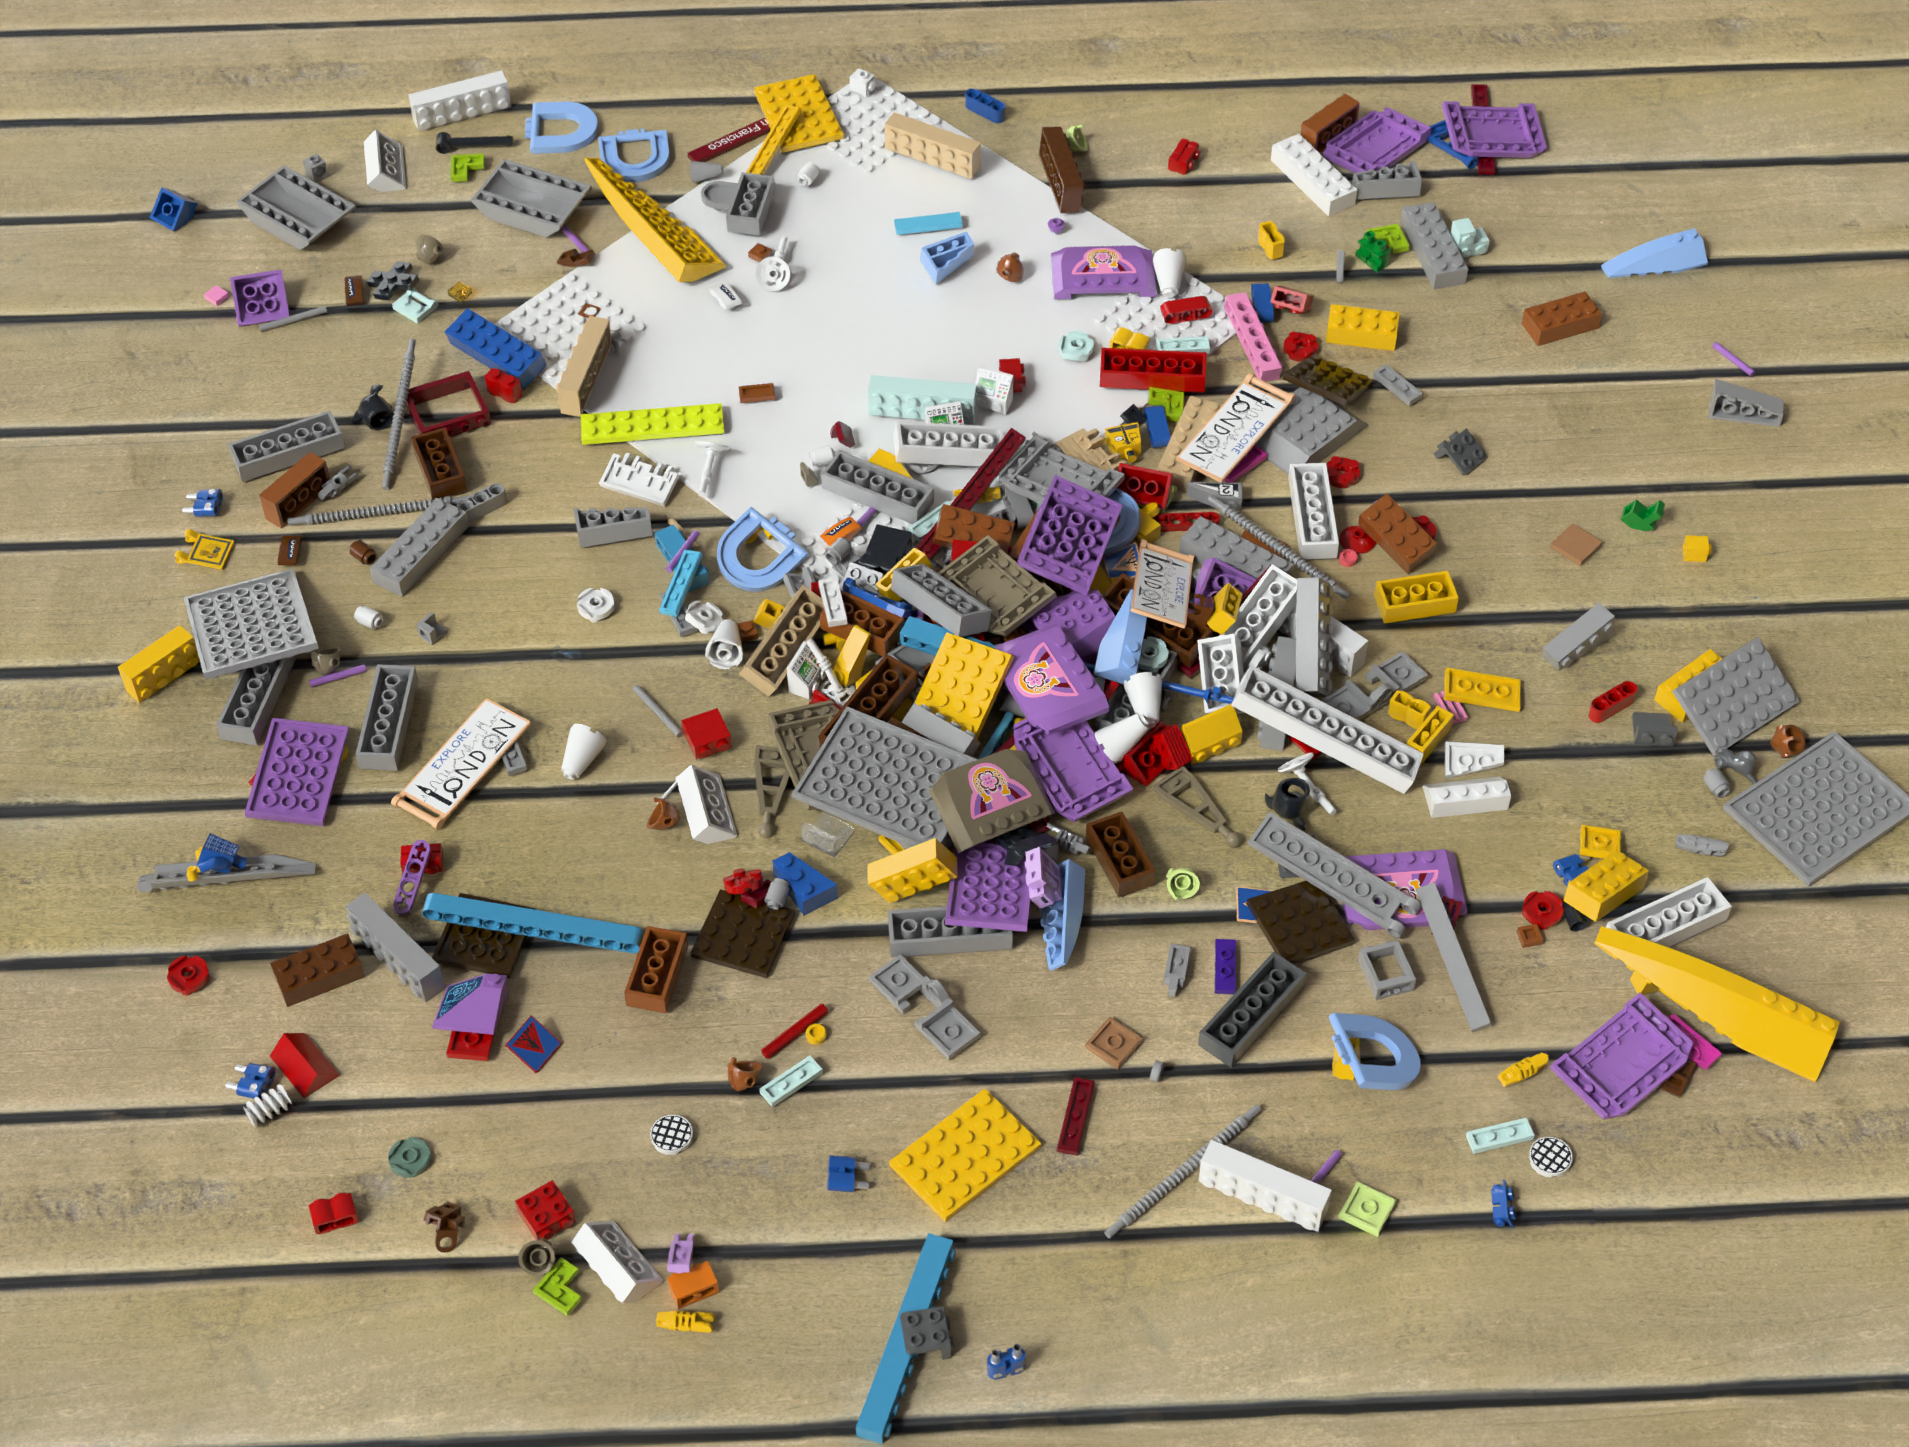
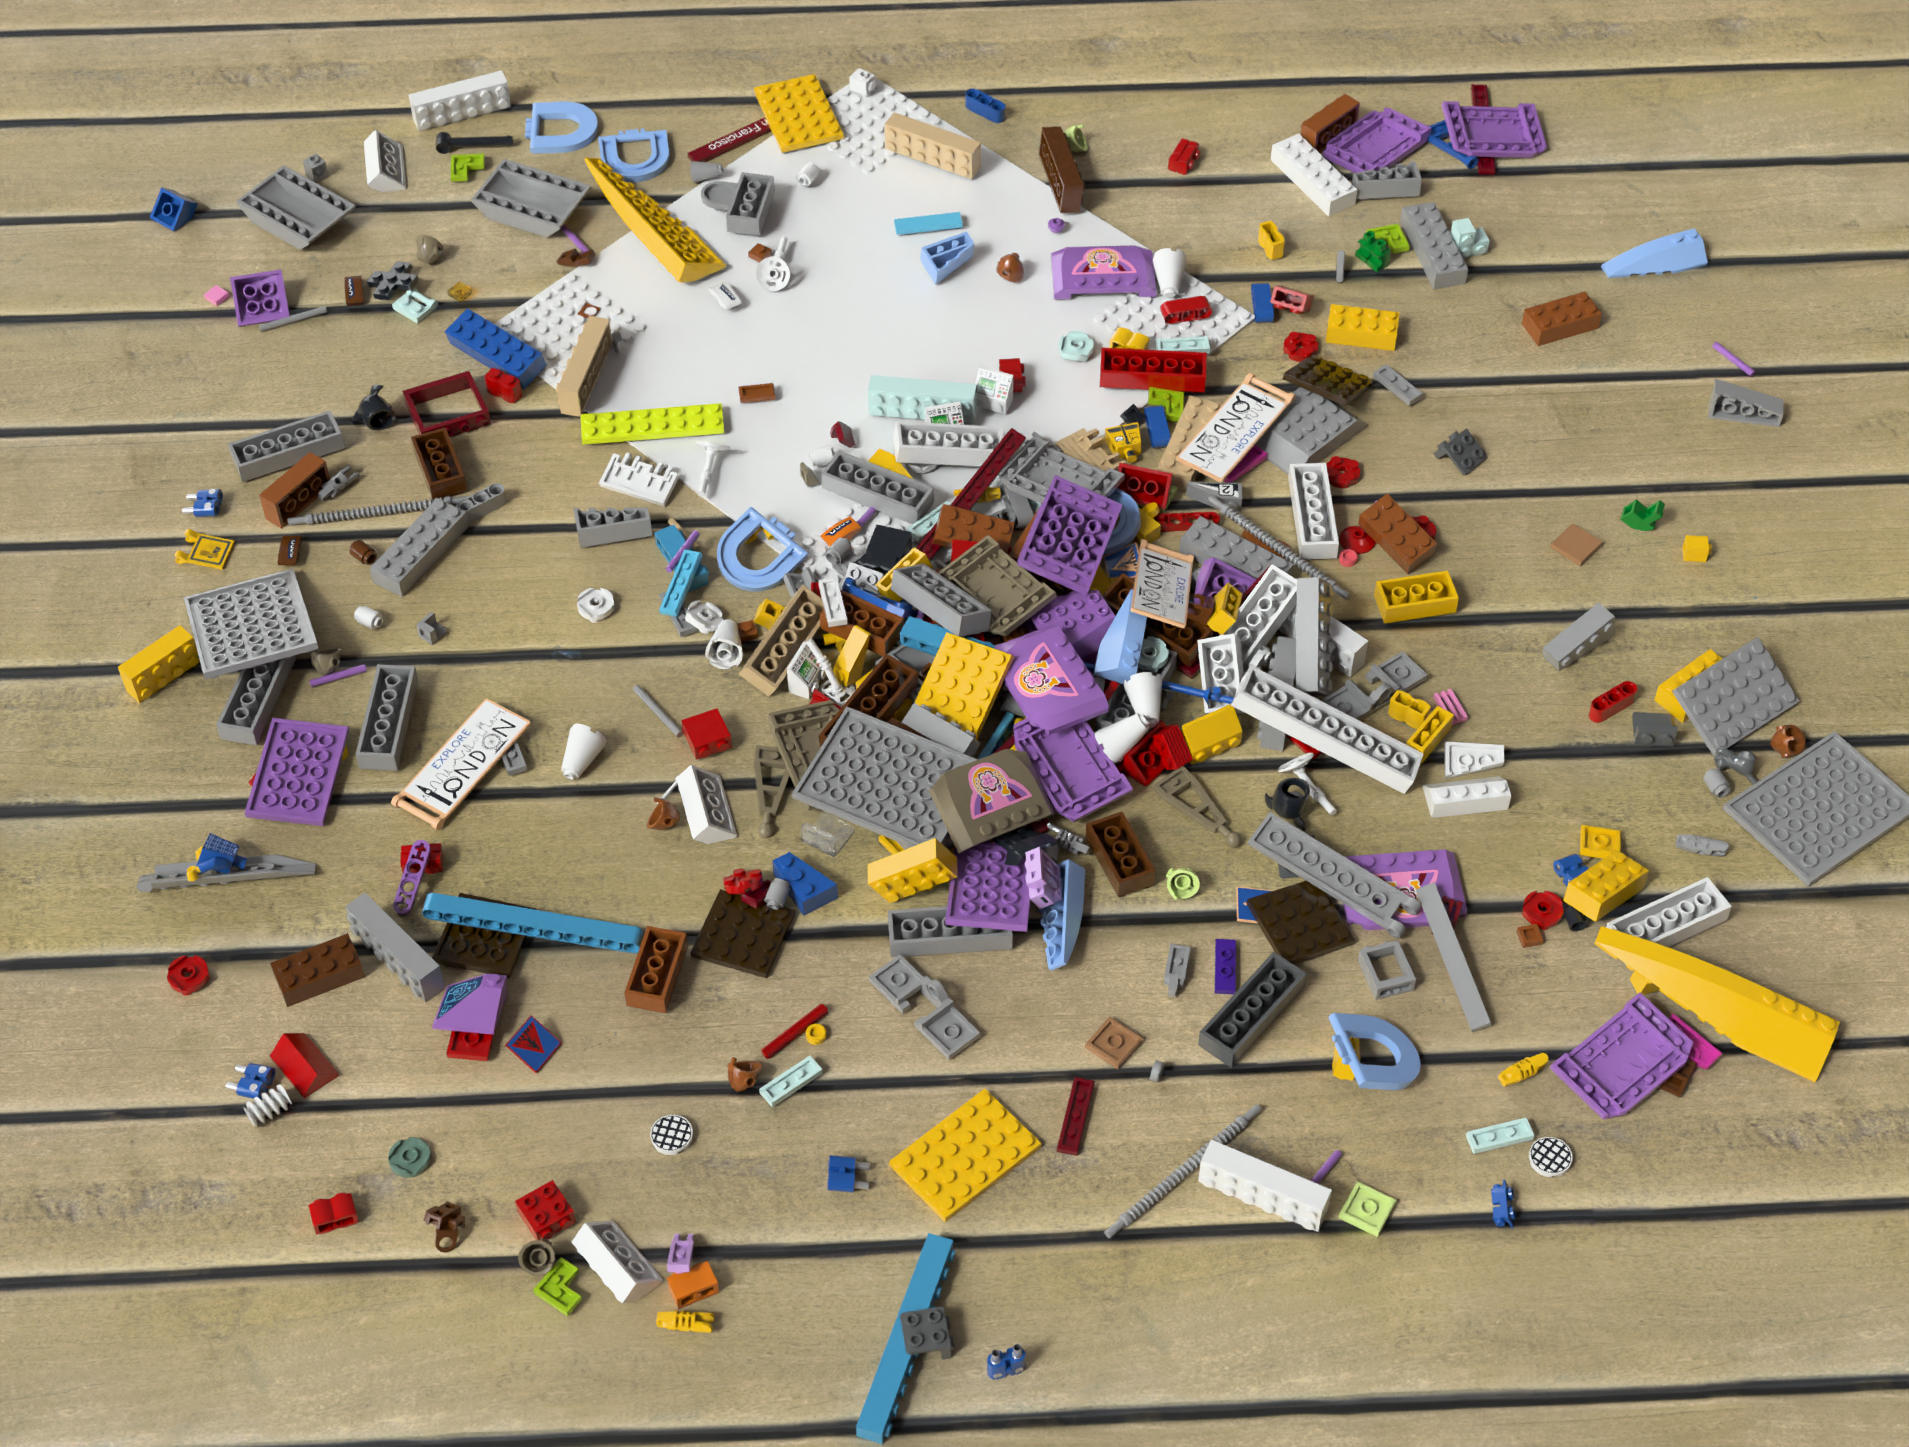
(398, 418): light grey hose -> none
(774, 140): yellow tile -> none
(1252, 337): bright pink brick -> none
(1482, 689): yellow tile -> none

